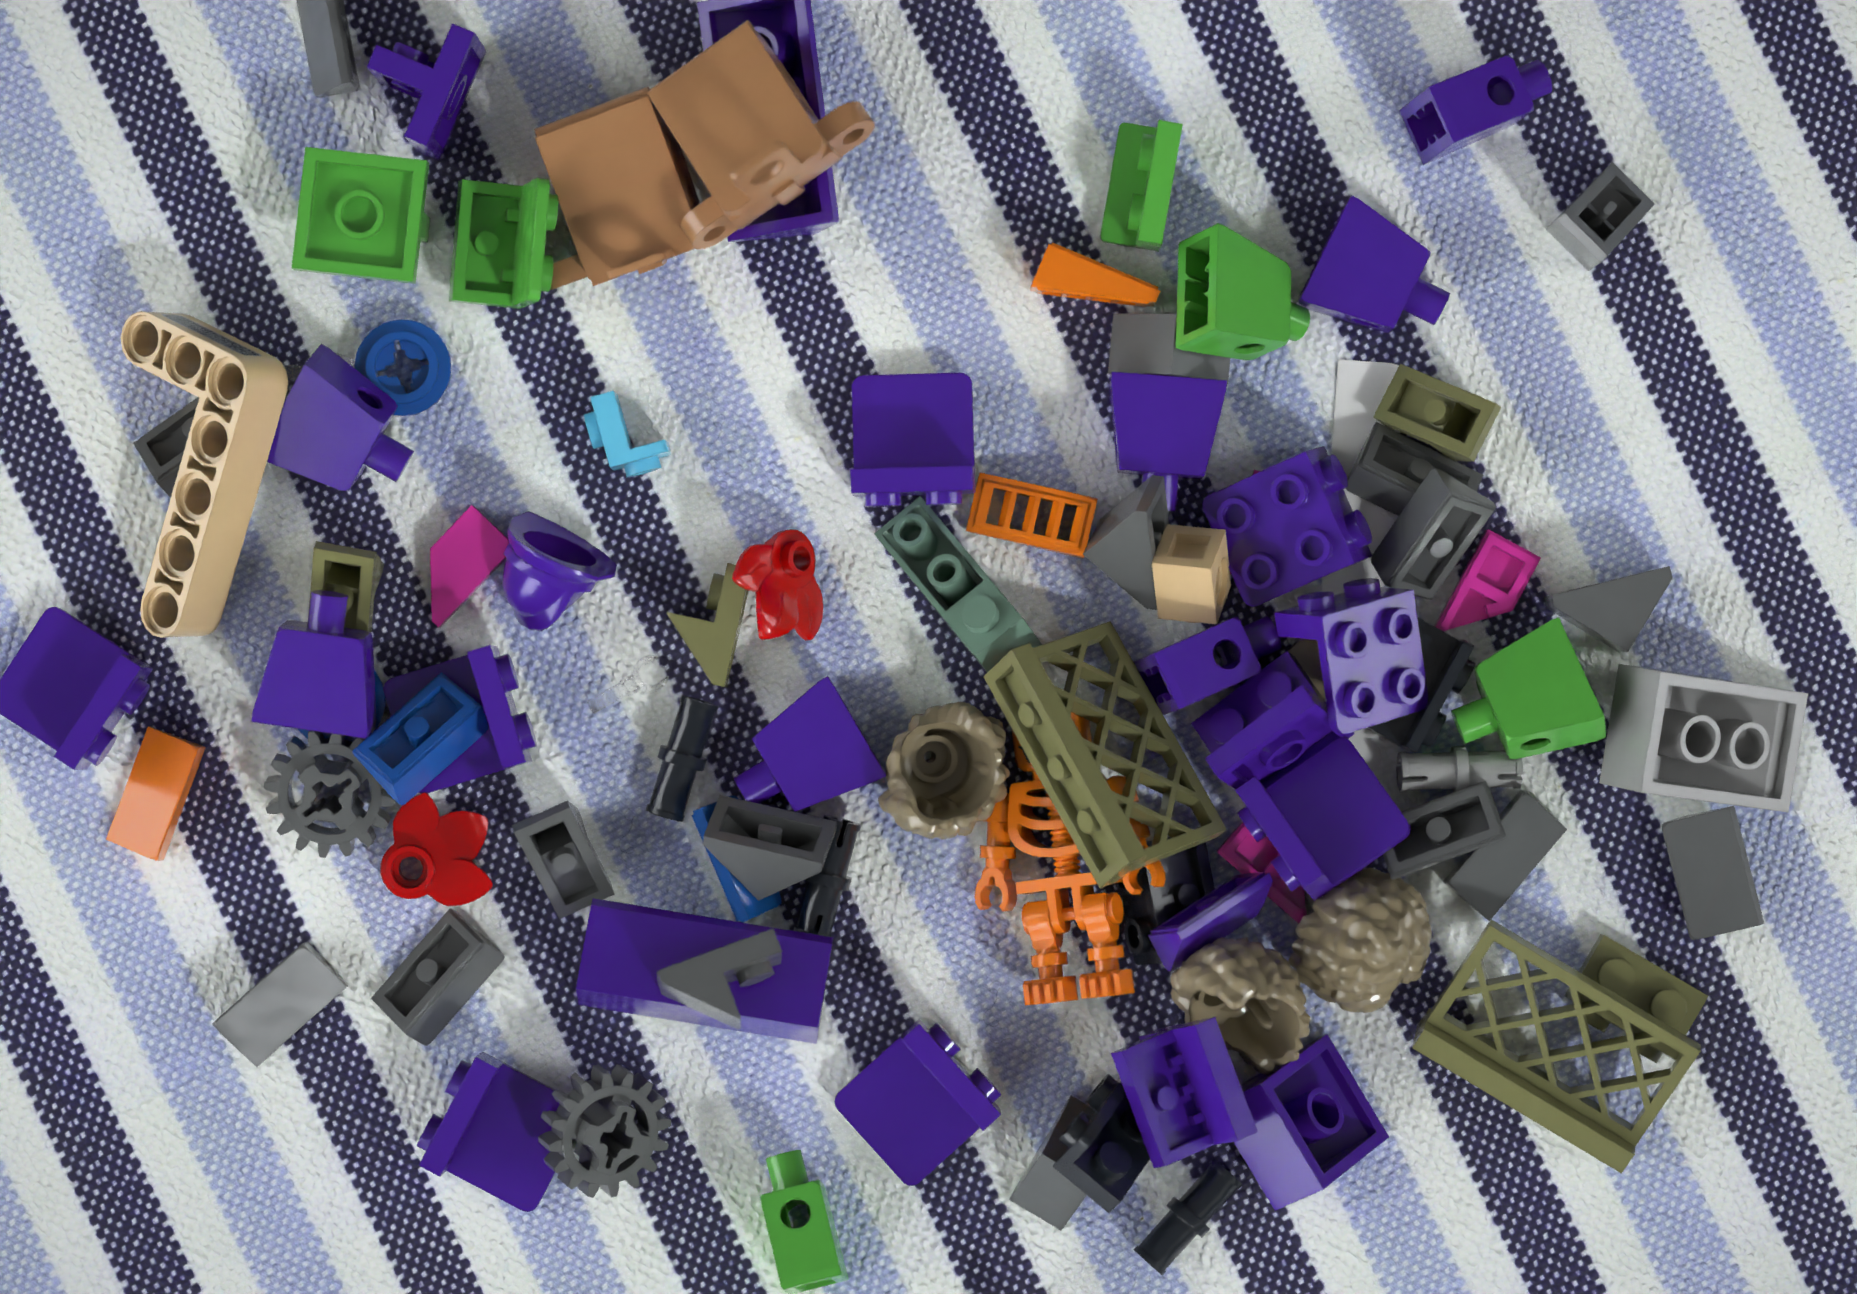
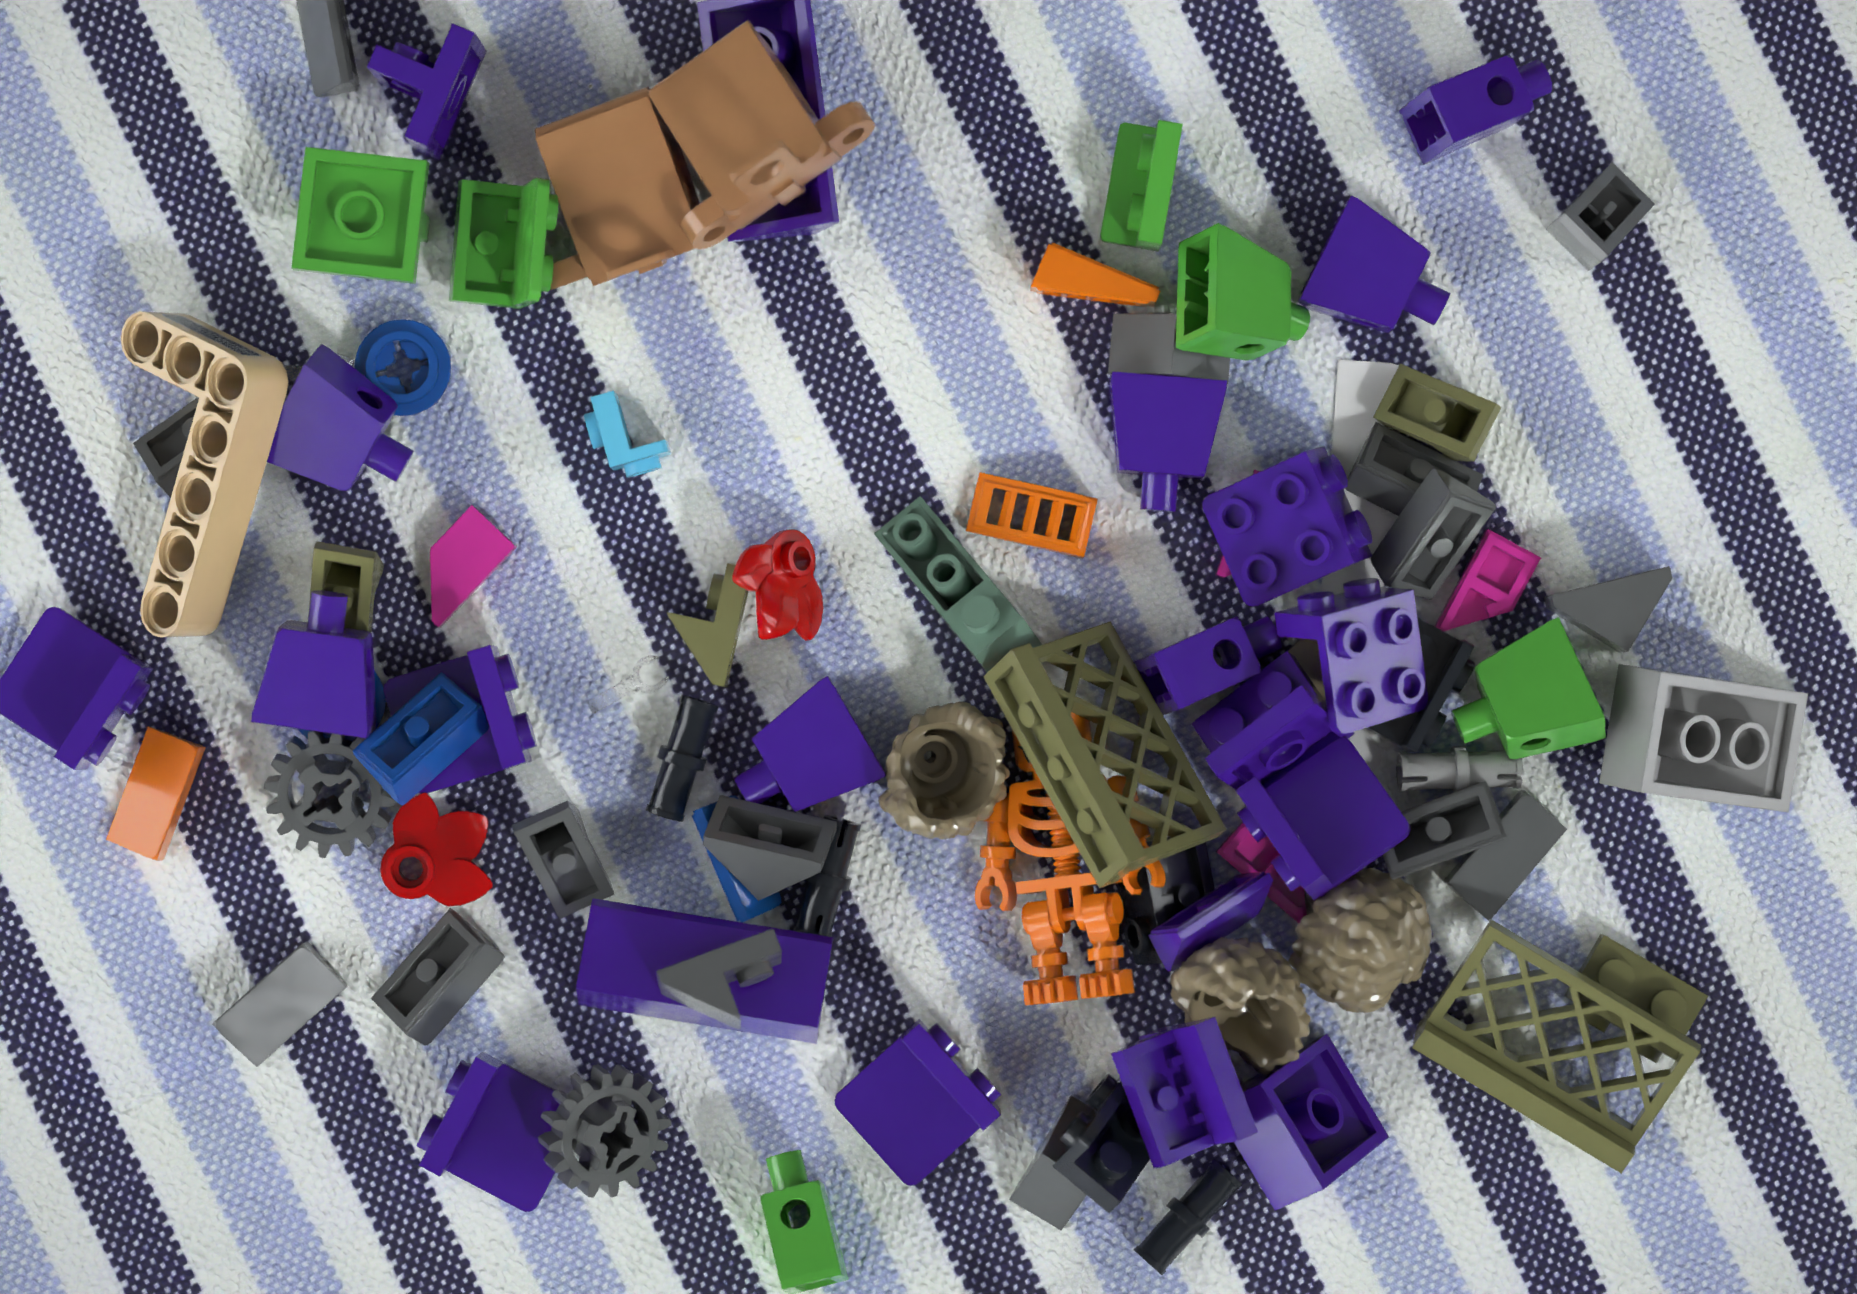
(548, 569): dark purple piece -> none
(913, 438): dark purple bracket -> none
(1129, 538): dark grey slope -> none
(1191, 574): tan brick -> none
(1712, 873): dark grey slope -> none

